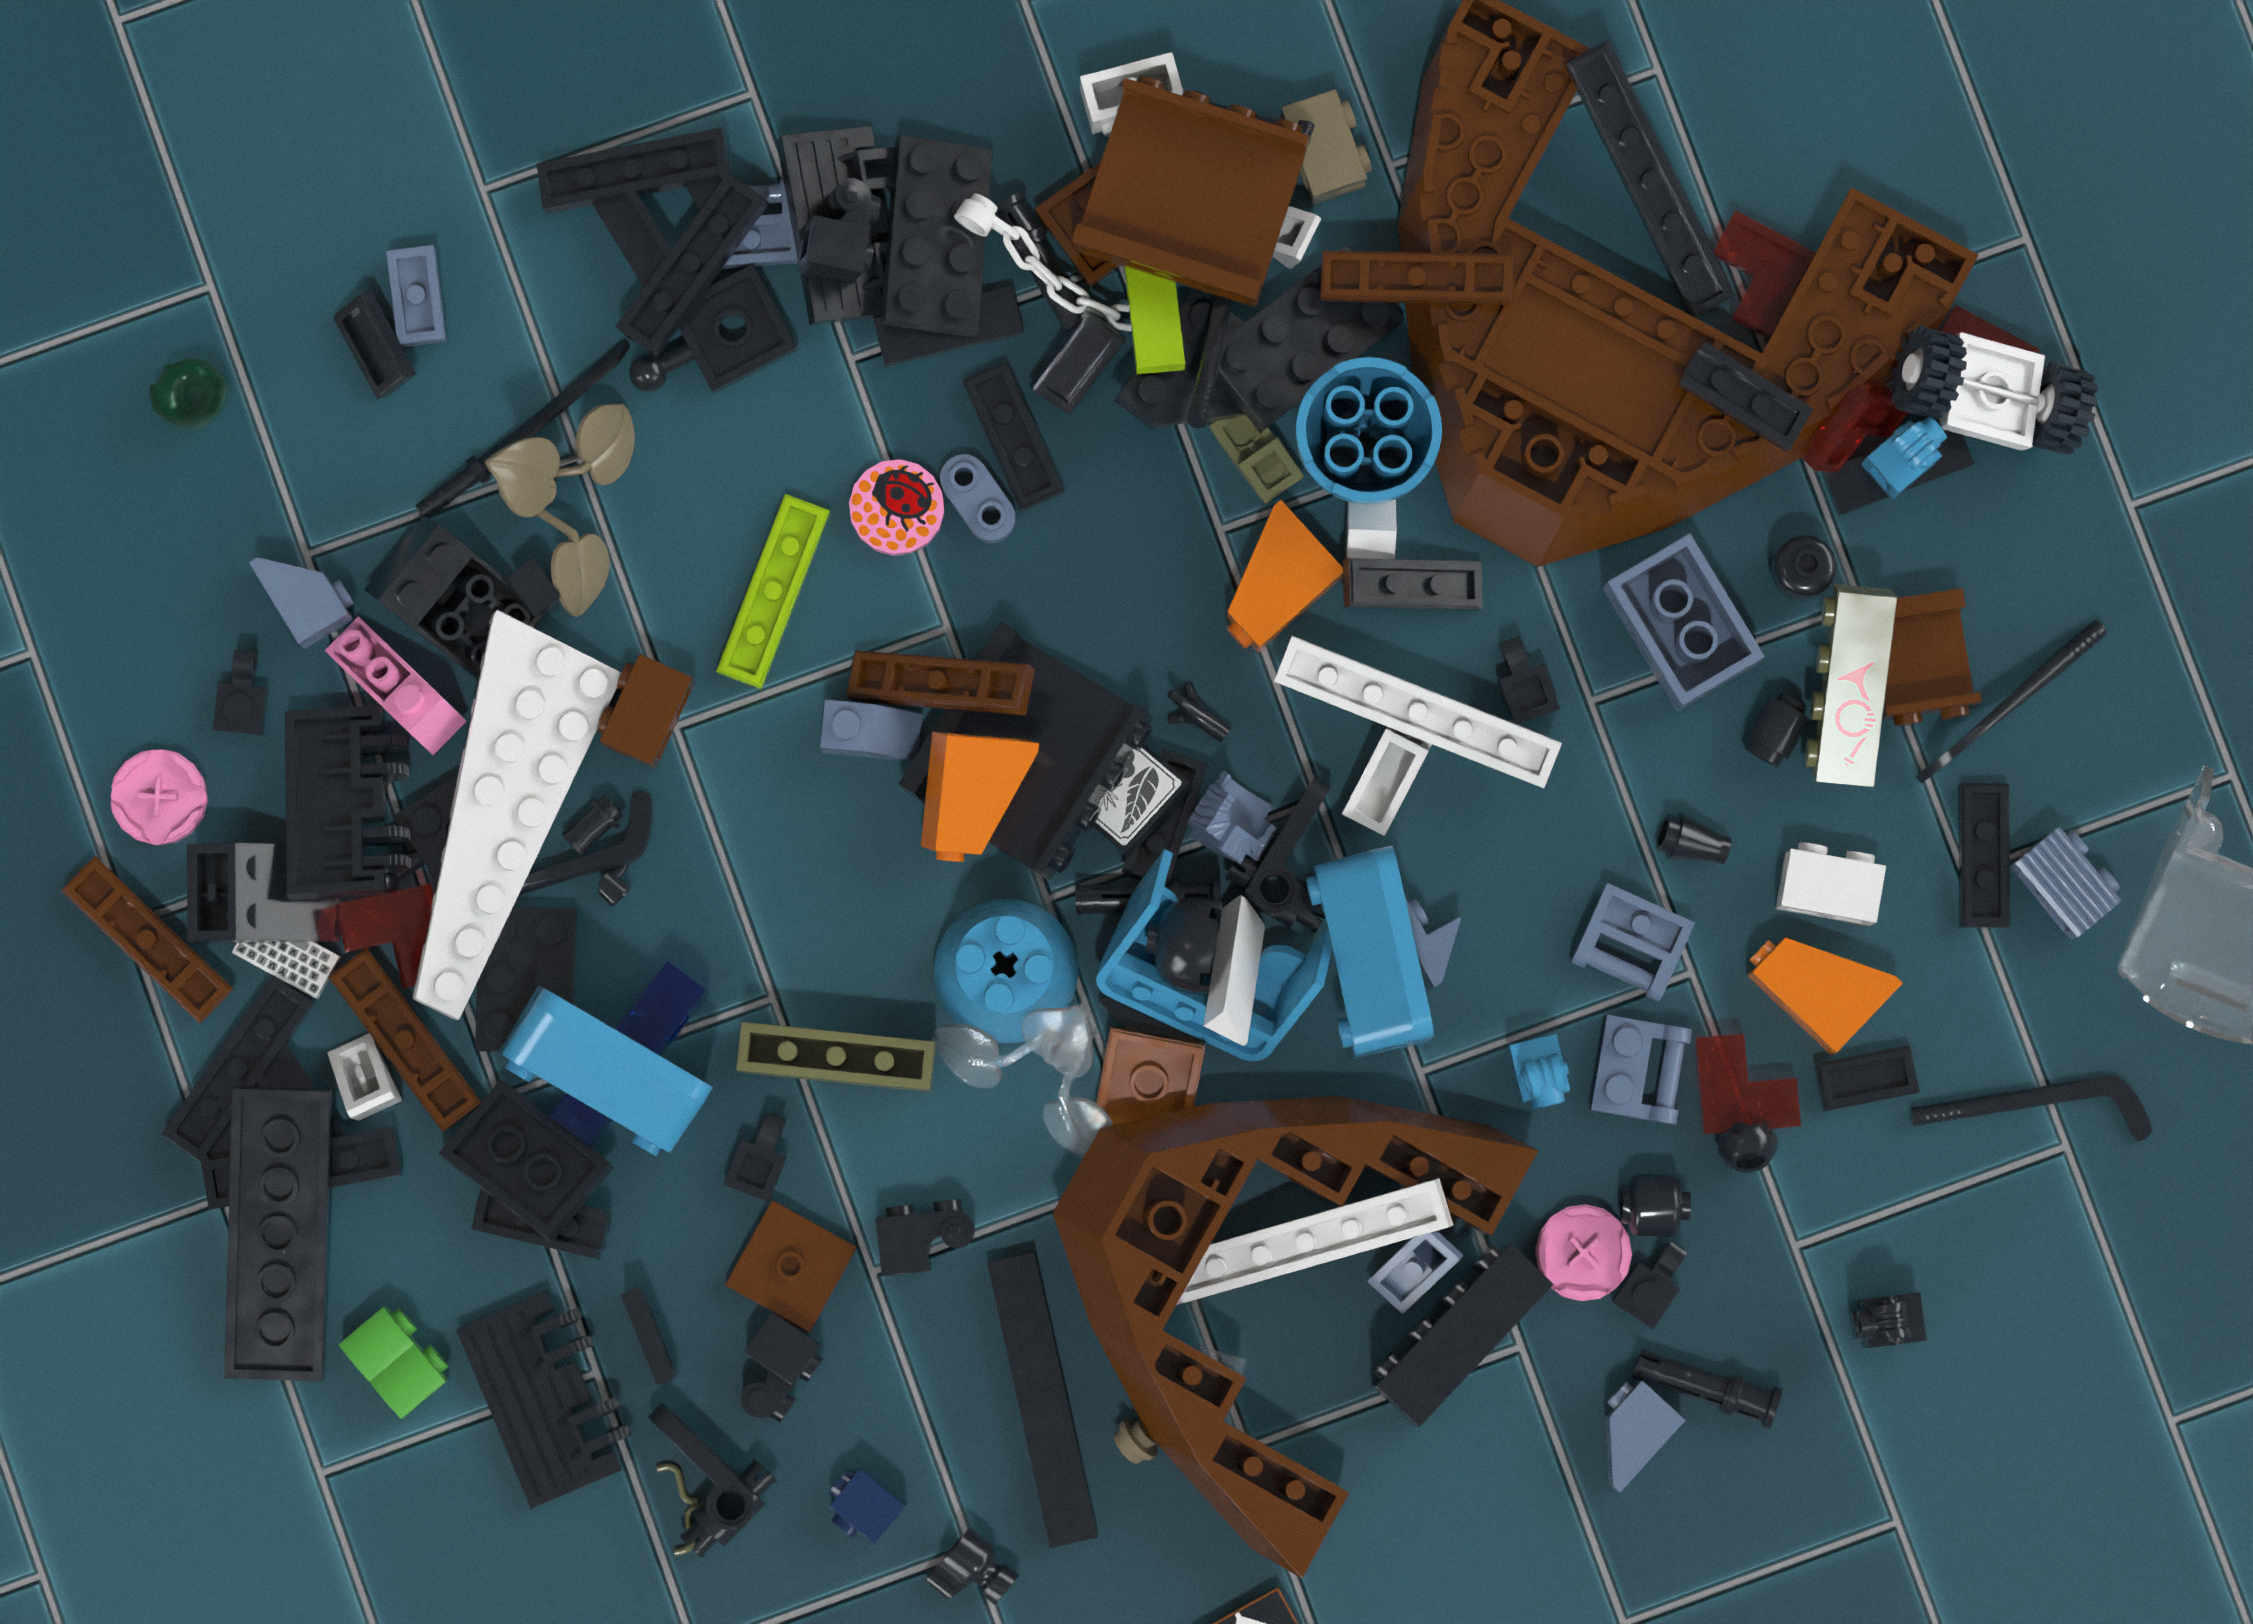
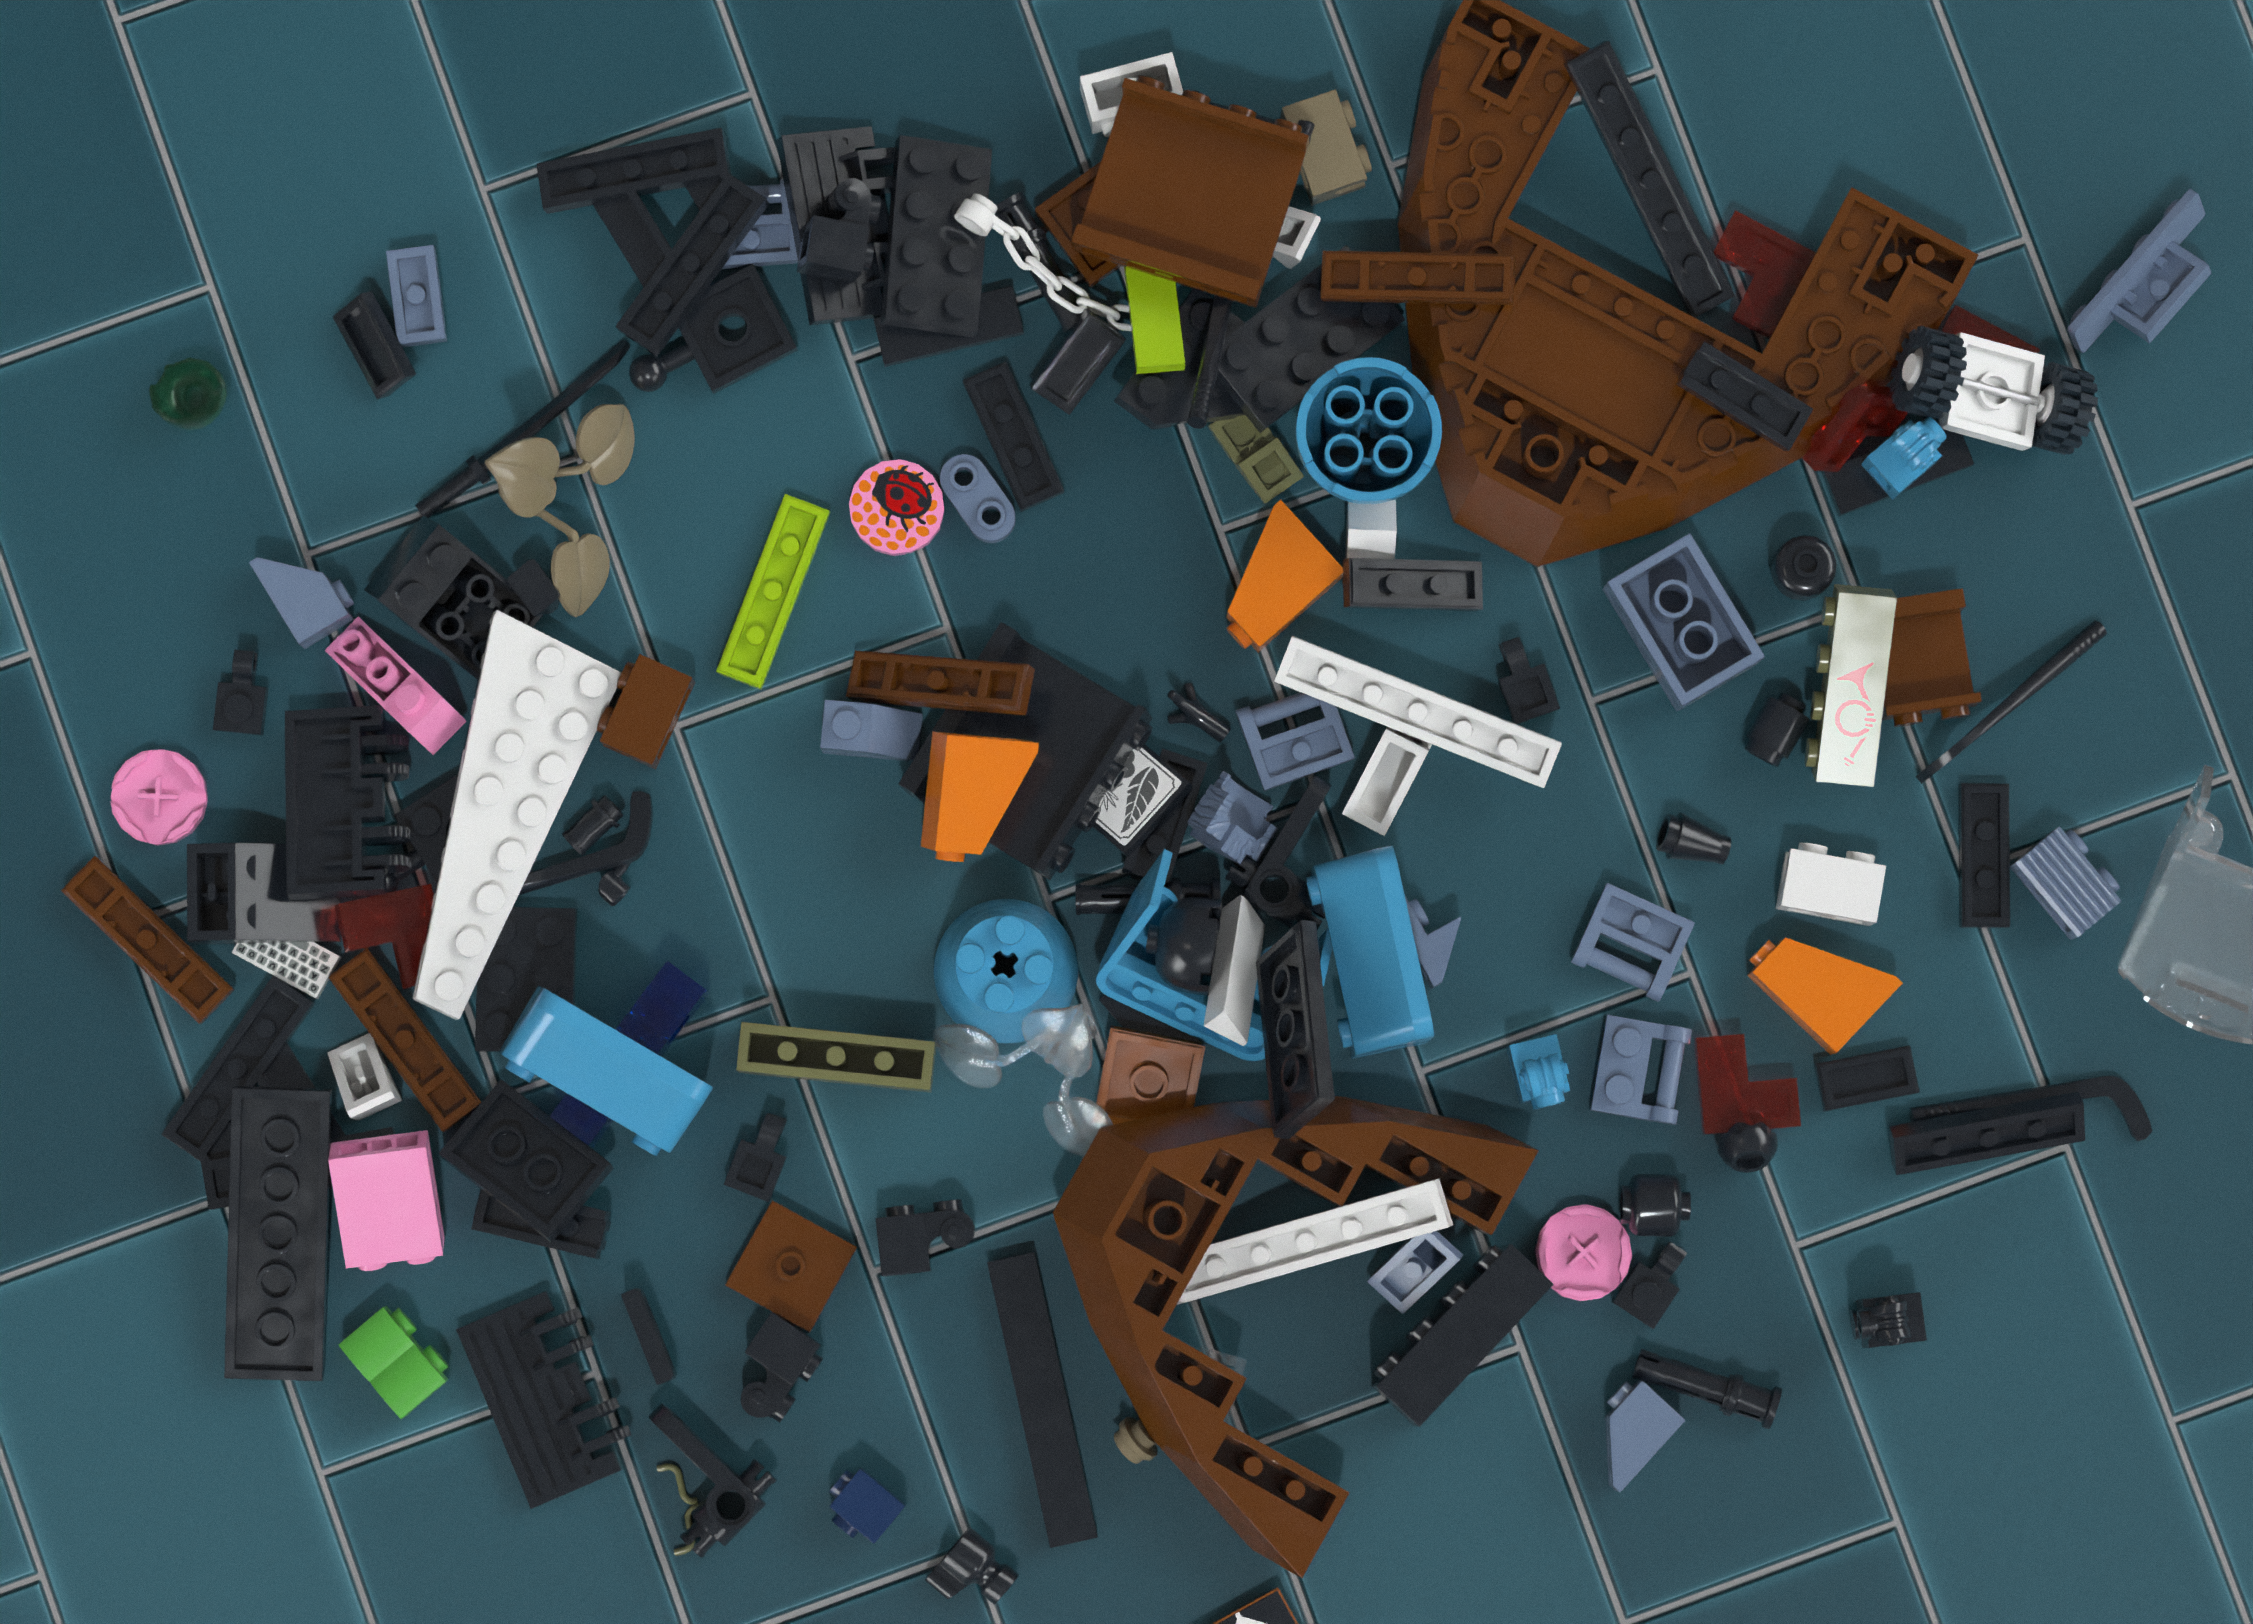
(386, 1200): none -> bright pink brick
(1295, 1030): none -> black tile
(1296, 751): none -> sand blue plate
(1987, 1133): none -> black plate
(2149, 283): none -> sand blue bracket

